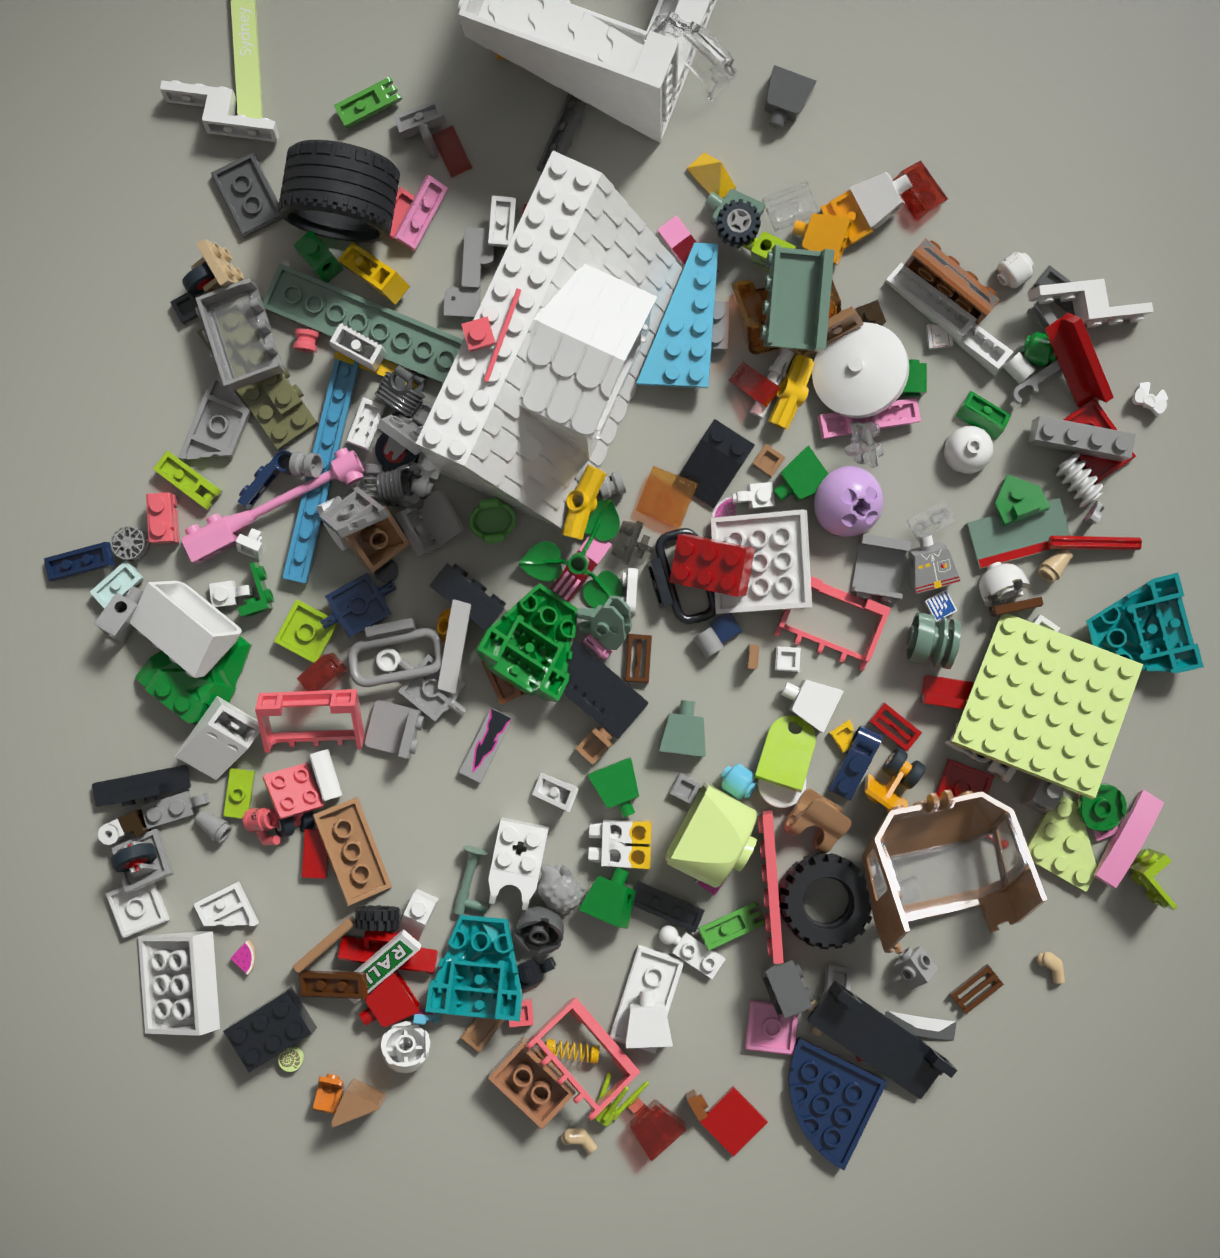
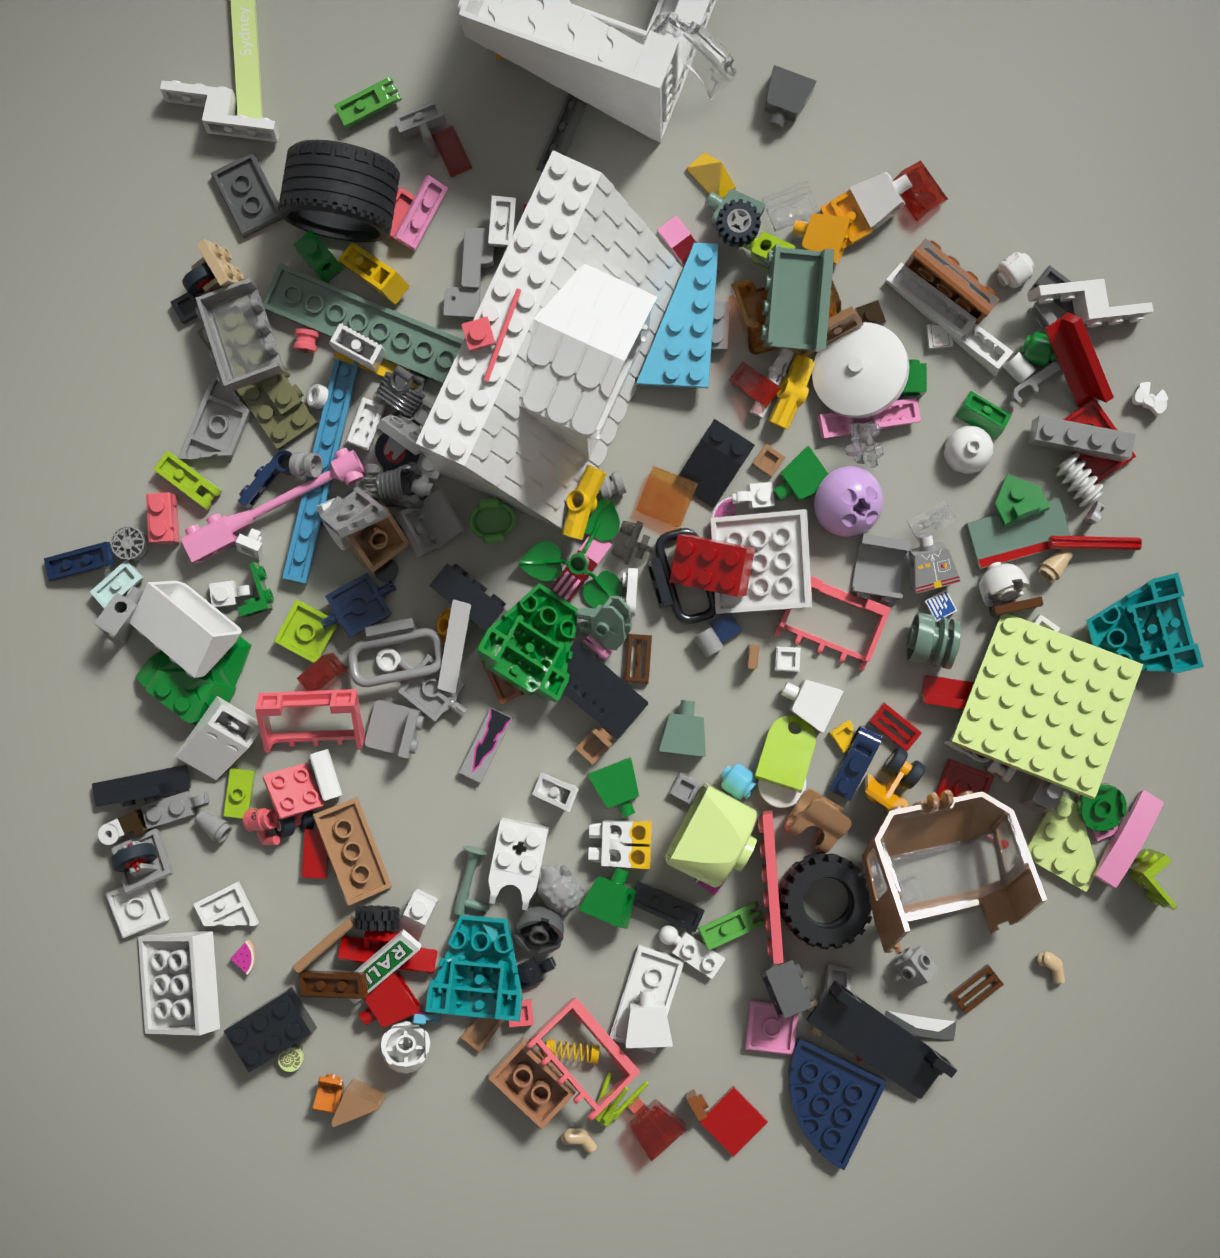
(317, 396): none -> white tile

